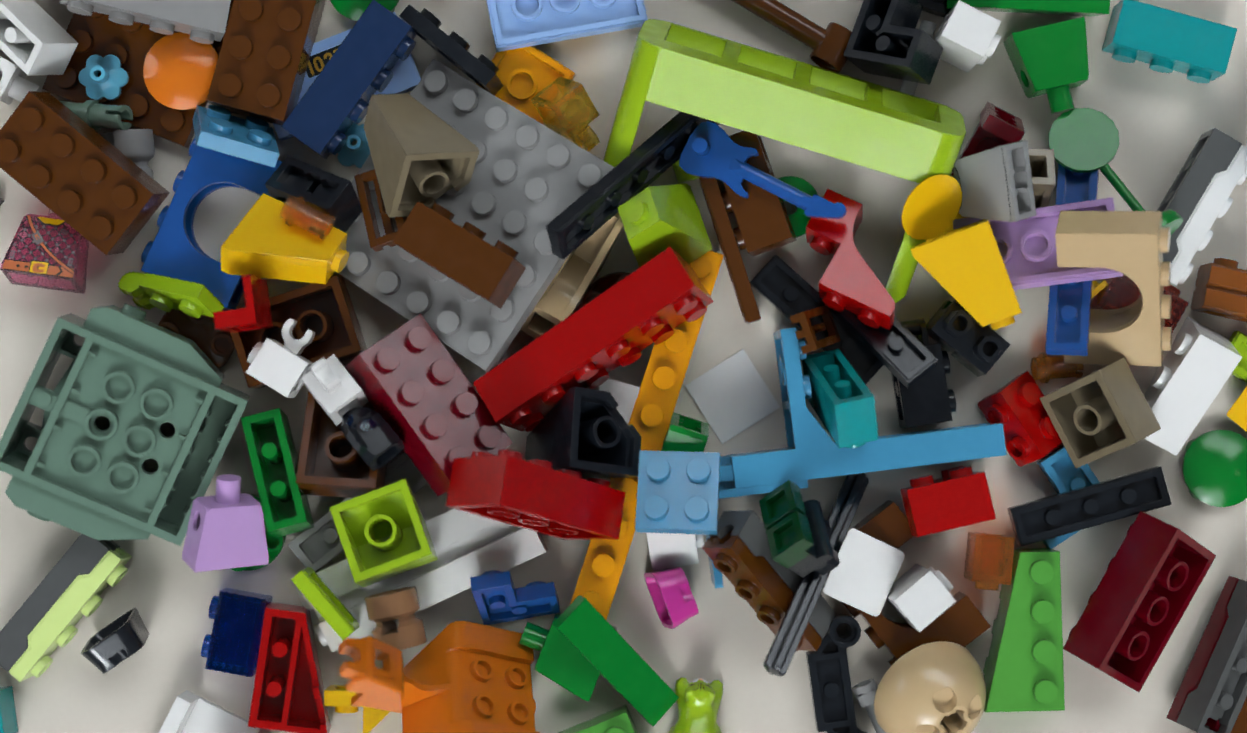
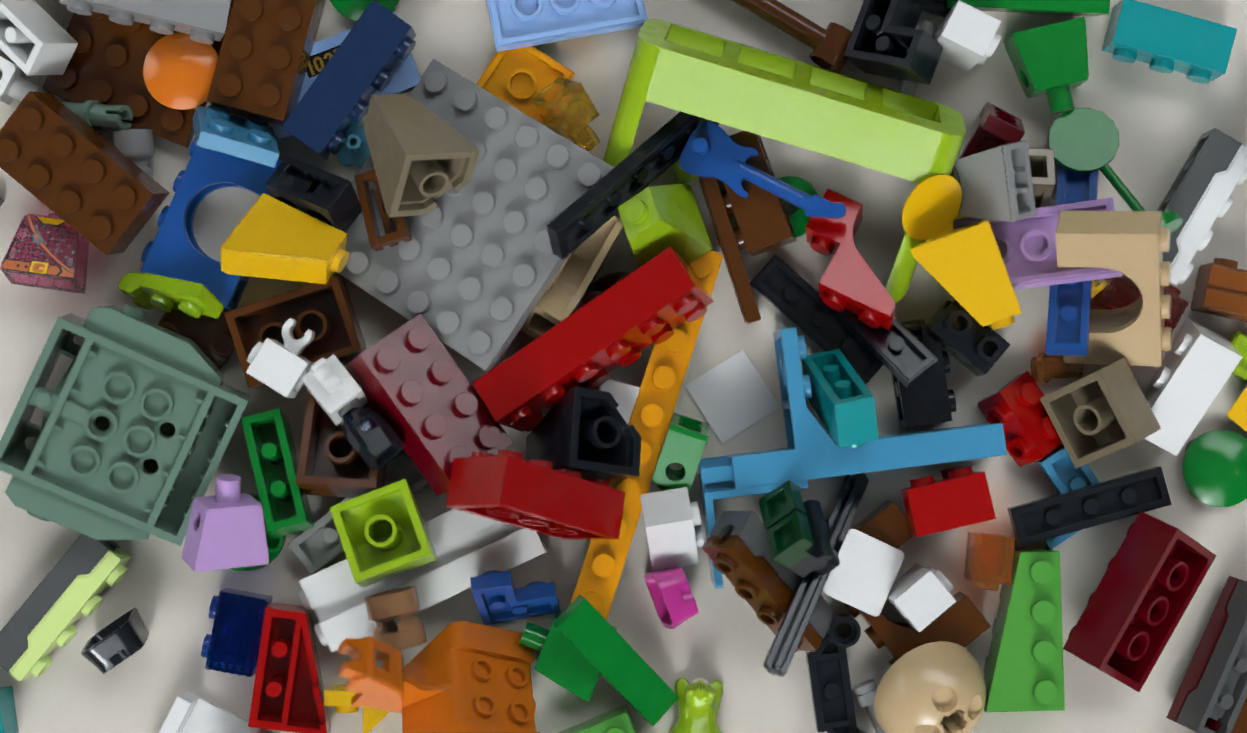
(110, 80): medium azure plant -> none
(257, 312): red panel -> none
(307, 217): clear orange pin -> none
(325, 602): lime tile -> none
(453, 48): black plate -> none
(460, 252): reddish brown brick -> none
(678, 492): dark azure plate -> none
(809, 331): reddish brown tile -> none

